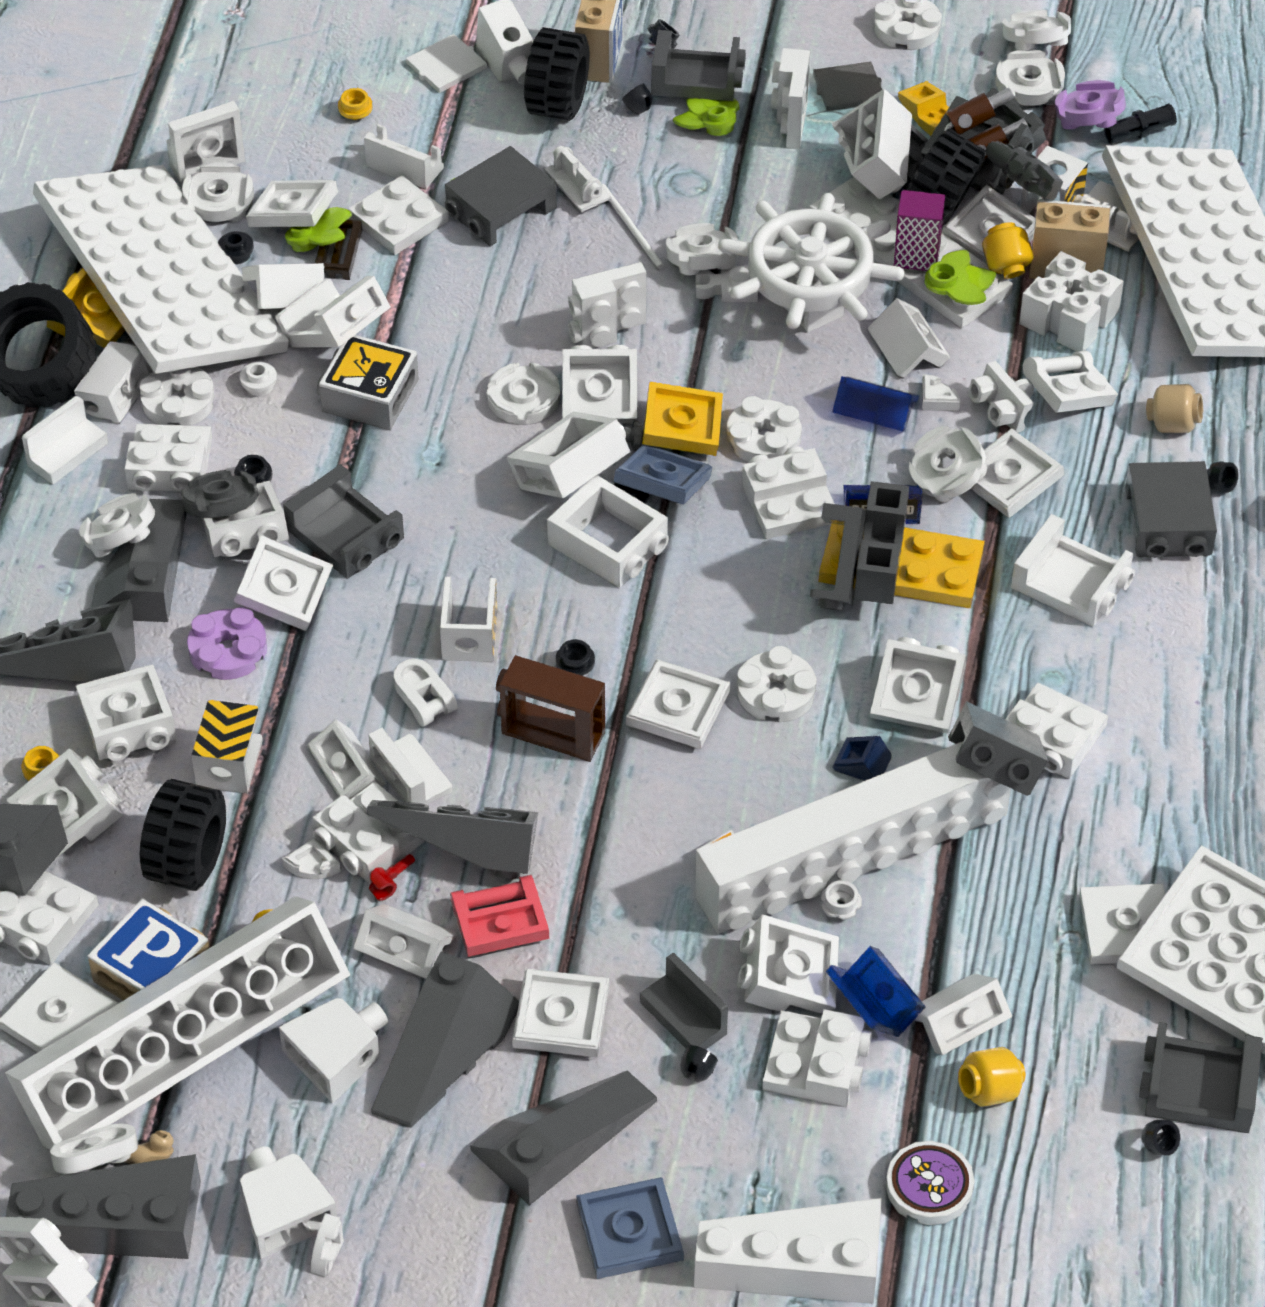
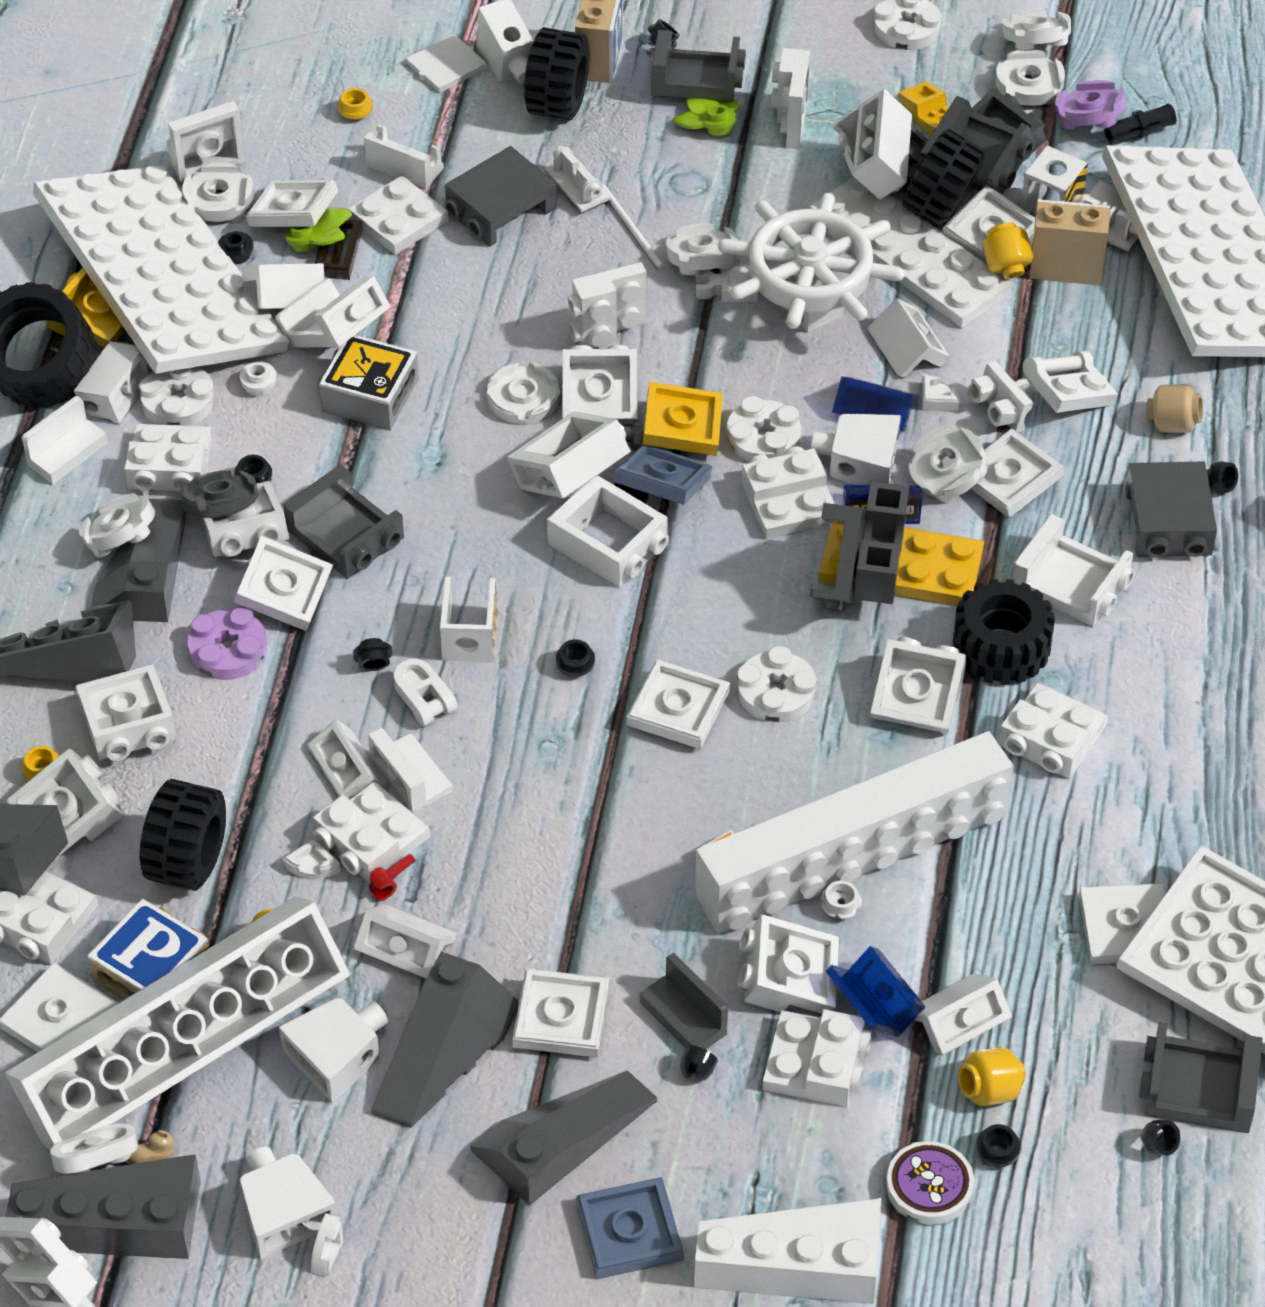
(226, 746): piece -> none
(372, 654): none -> black plate
(491, 839): dark grey wedge -> none
(502, 924): coral plate -> none
(546, 727): reddish brown window -> none
(638, 99): black hinge -> none
(846, 85): clear smoke piece -> none
(861, 447): none -> white torso
(863, 757): dark blue slope -> none
(918, 230): magenta panel -> none
(959, 279): lime plate -> none
(978, 111): reddish brown piece -> none
(998, 749): dark grey panel -> none
(1001, 1136): none -> black plate
(1006, 608): none -> black tyre
(1025, 169): dark grey hinge -> none
(1071, 302): white brick -> none

